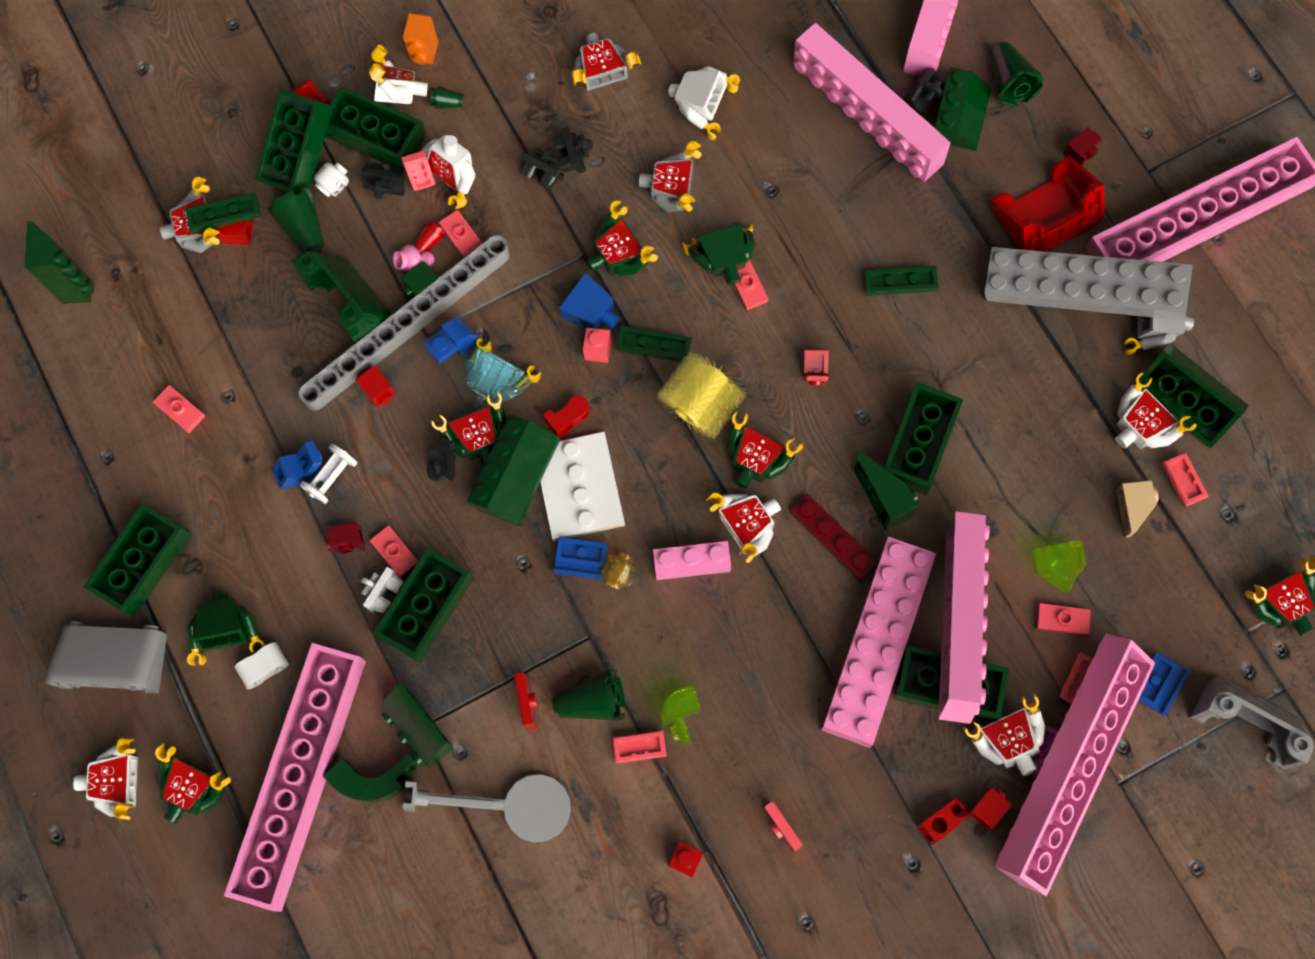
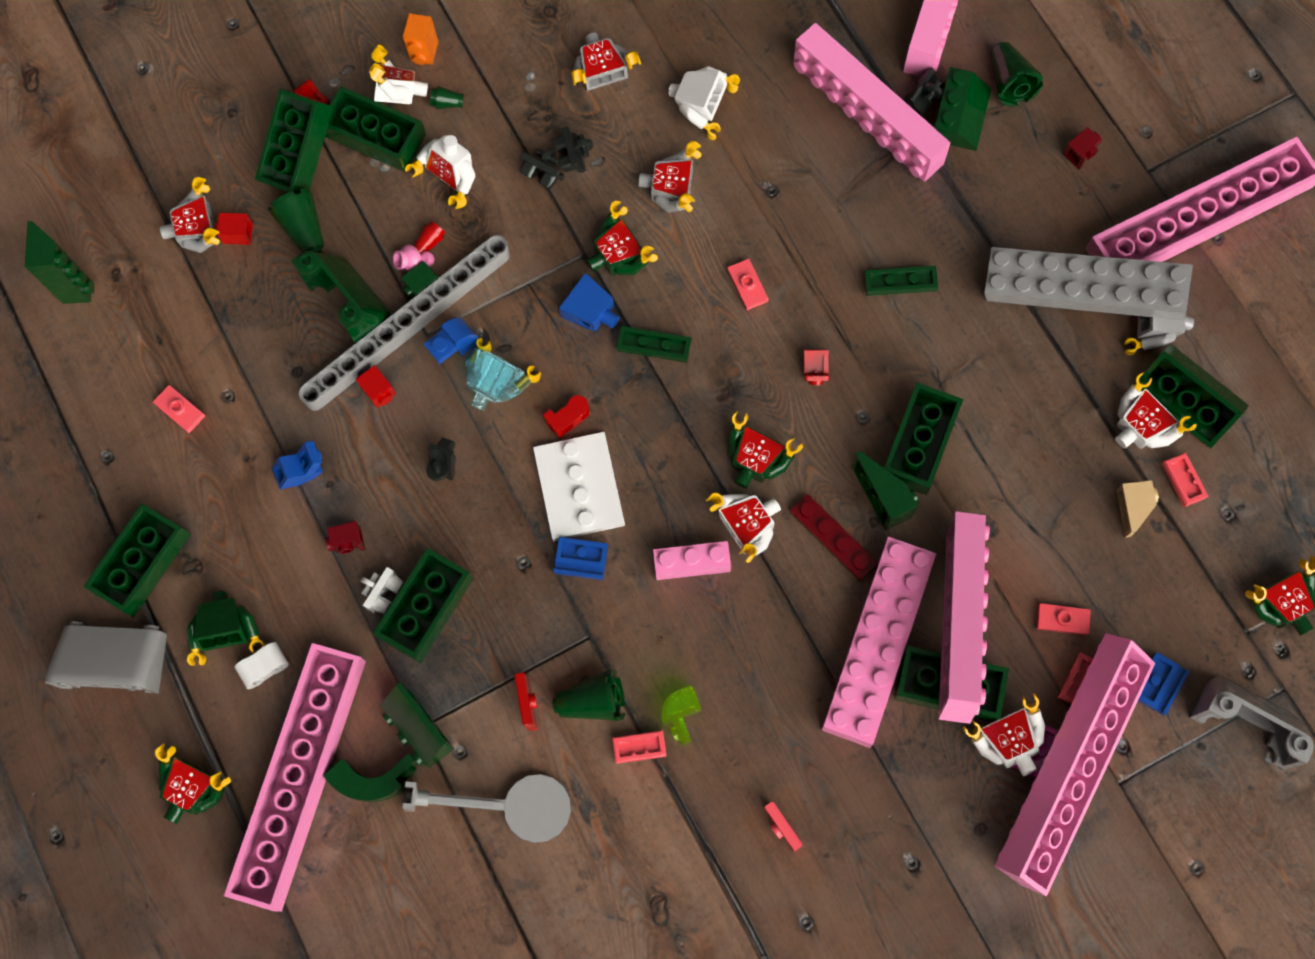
(111, 780): torso -> none
(223, 212): dark green plate -> none
(328, 473): white hose -> none
(331, 179): white head -> none
(383, 181): pearl dark grey hips -> none
(394, 552): coral plate -> none
(418, 170): coral plate -> none
(460, 233): coral plate -> none
(476, 431): torso -> none
(513, 470): dark green slope -> none
(597, 345): coral brick -> none
(618, 571): clear yellow head -> none
(685, 859): red brick -> none
(700, 398): light yellow piece -> none
(723, 251): dark green torso -> none
(943, 821): red leg -> none
(990, 808): red brick -> none
(1053, 211): red windscreen -> none
(1059, 563): clear neon green plate -> none

